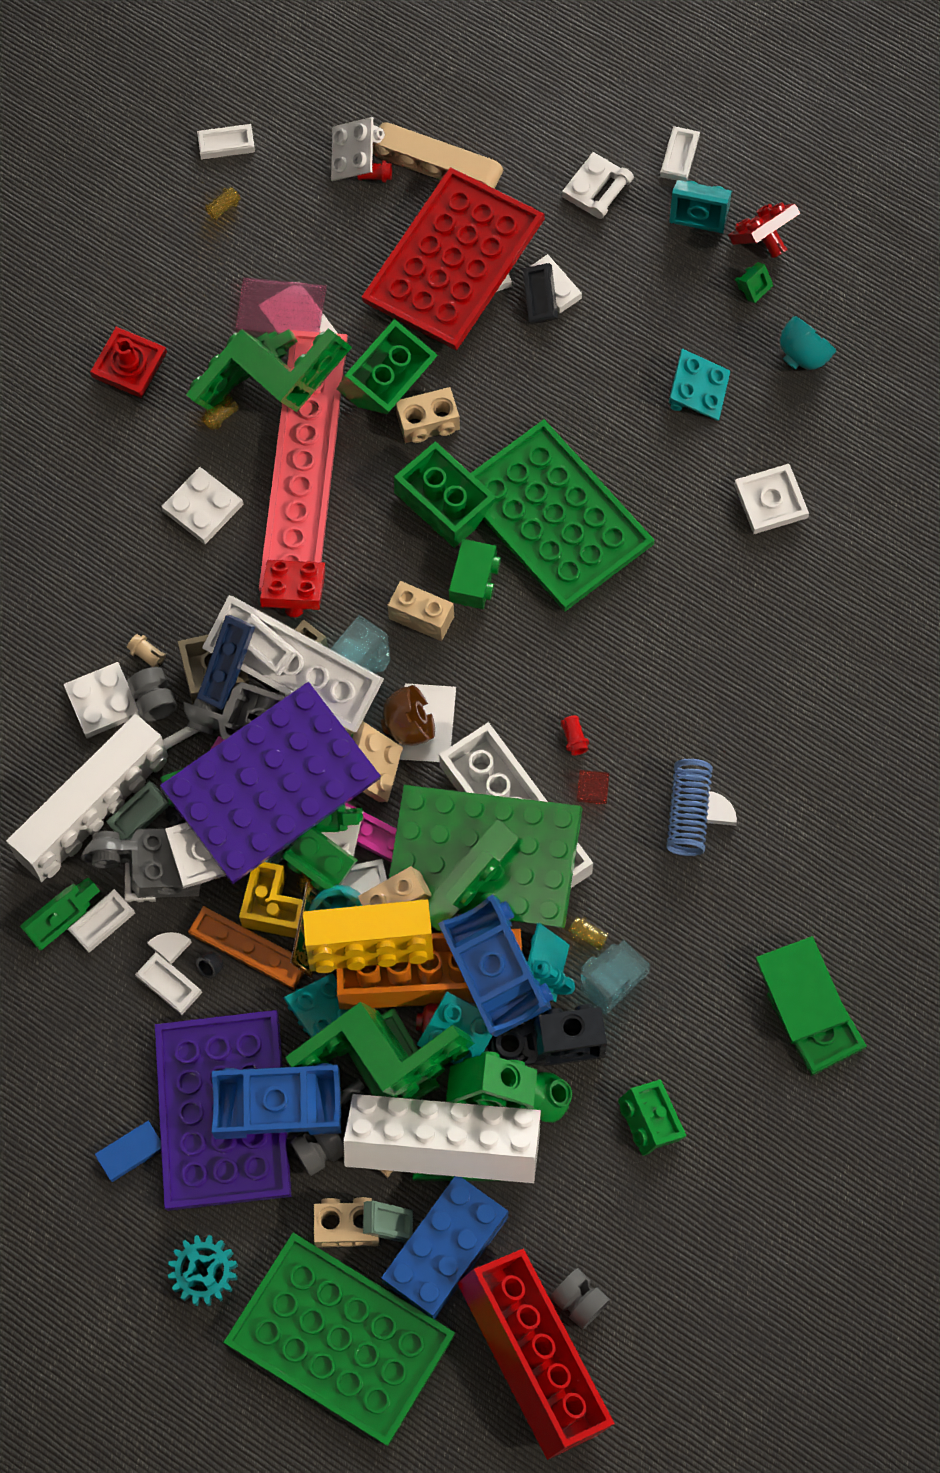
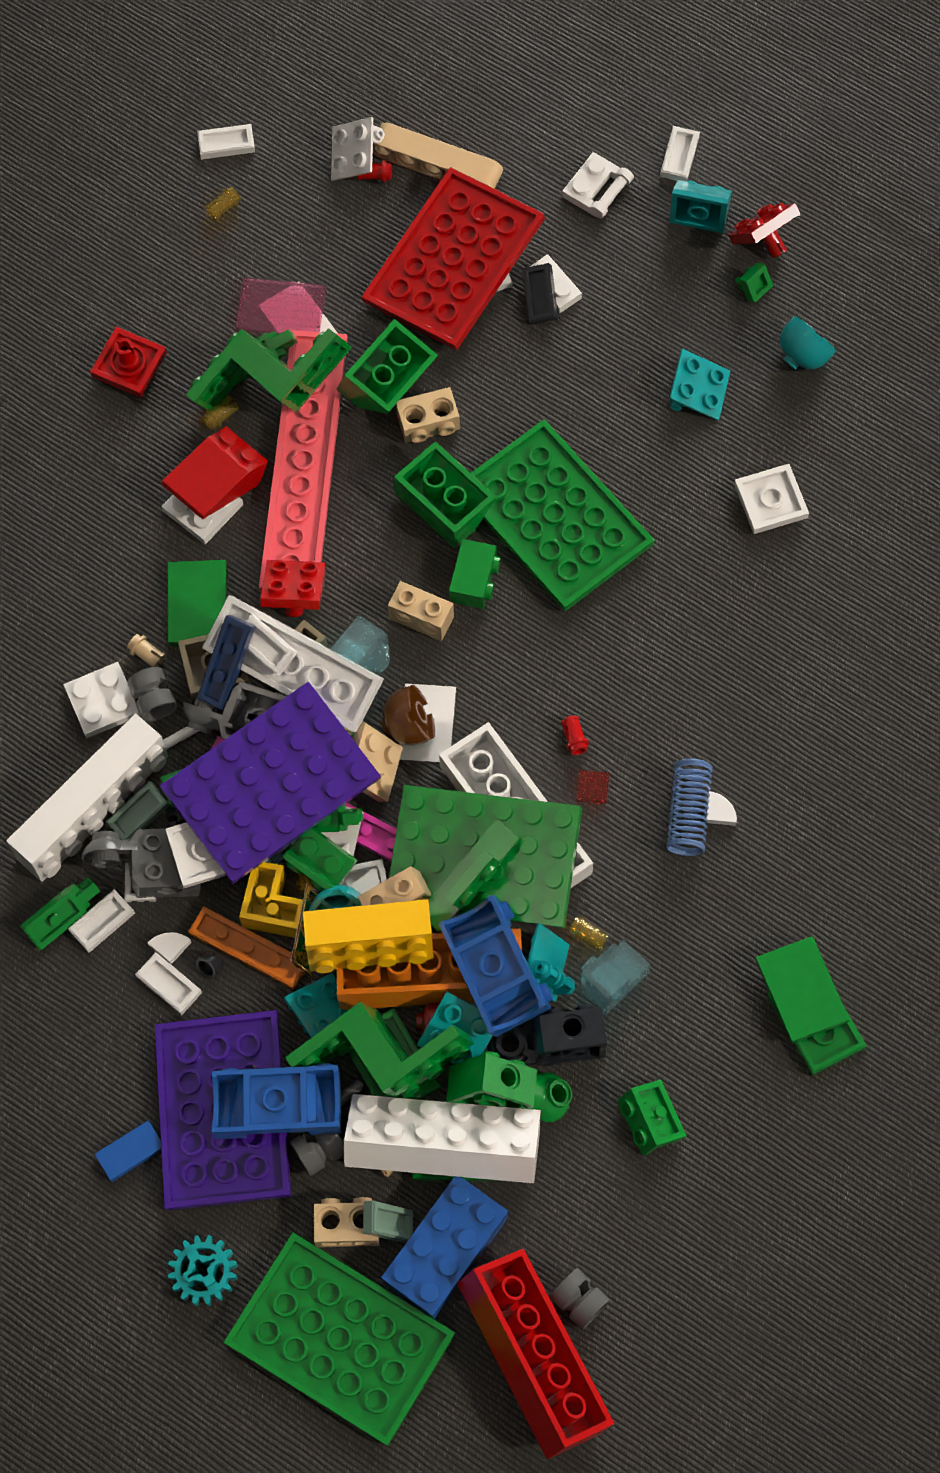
(194, 597): none -> green tile
(216, 473): none -> red slope

